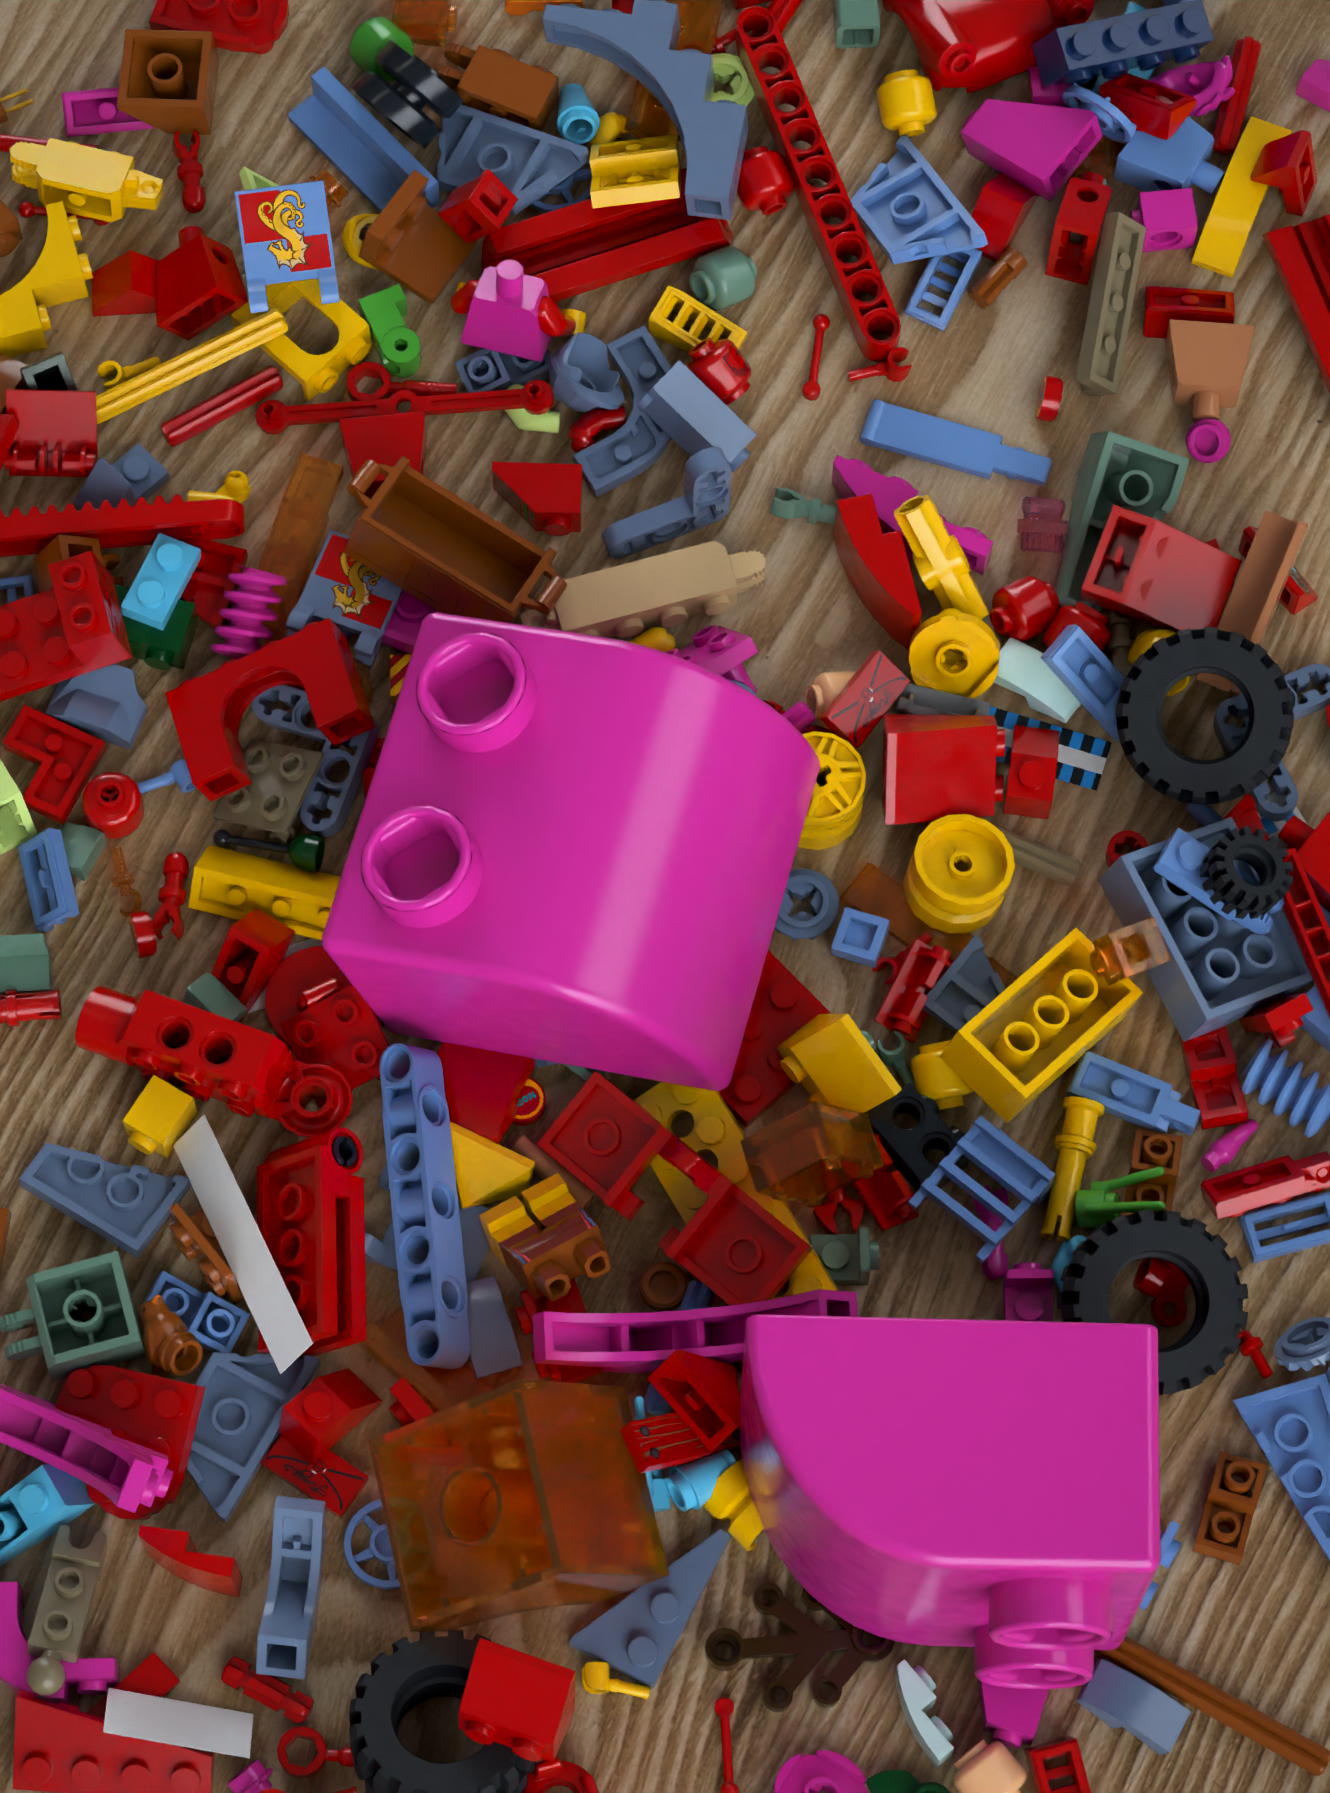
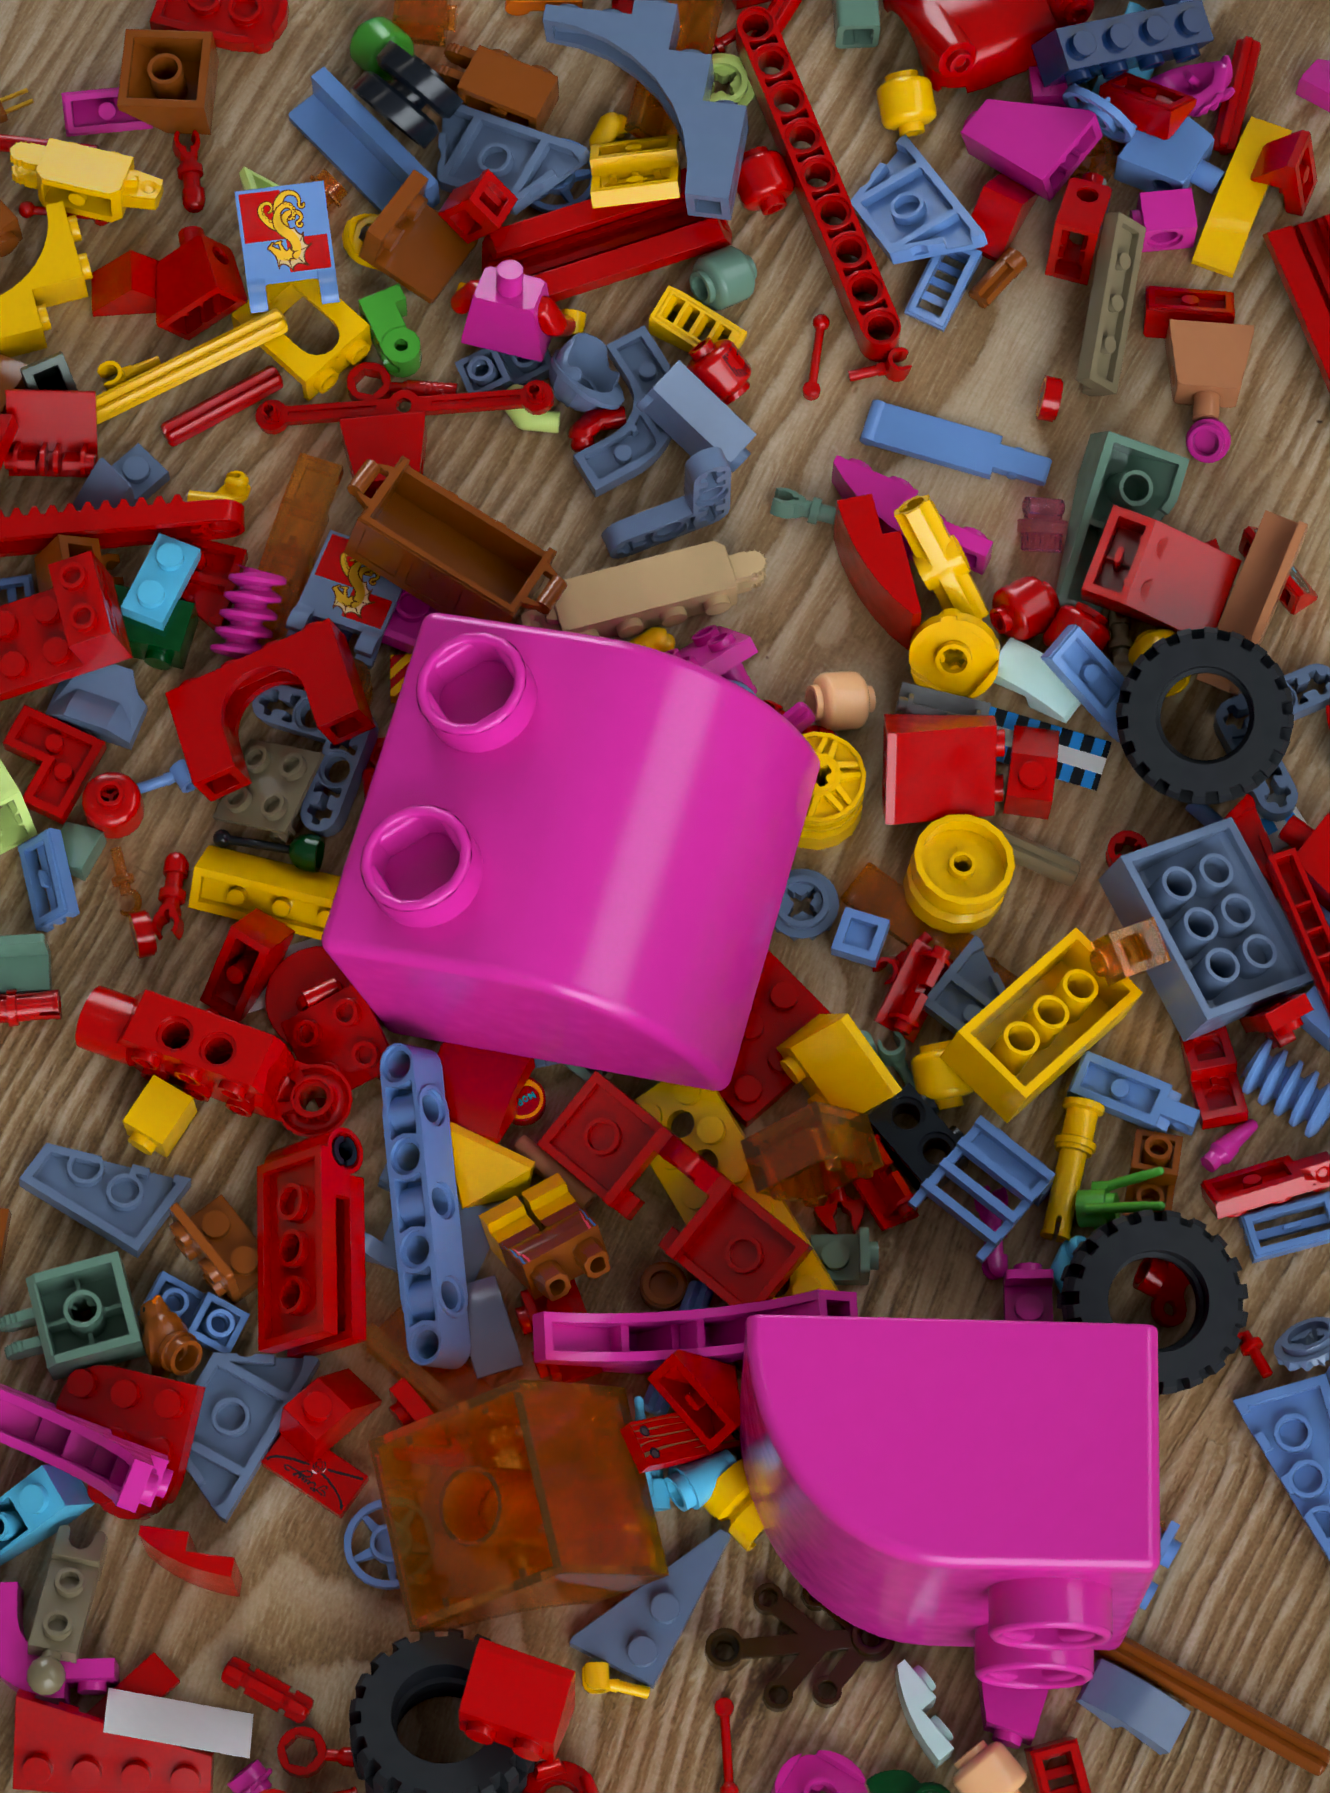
(214, 997): sand green slope -> none
(243, 1244): white sticker -> none
(293, 1588): sand blue arch -> none
(542, 494): red slope -> none
(576, 115): medium azure cone -> none
(865, 699): red tile -> none
(1181, 865): medium blue hinge -> none
(1229, 1508): dark orange slope -> none
(1261, 857): black tyre -> none

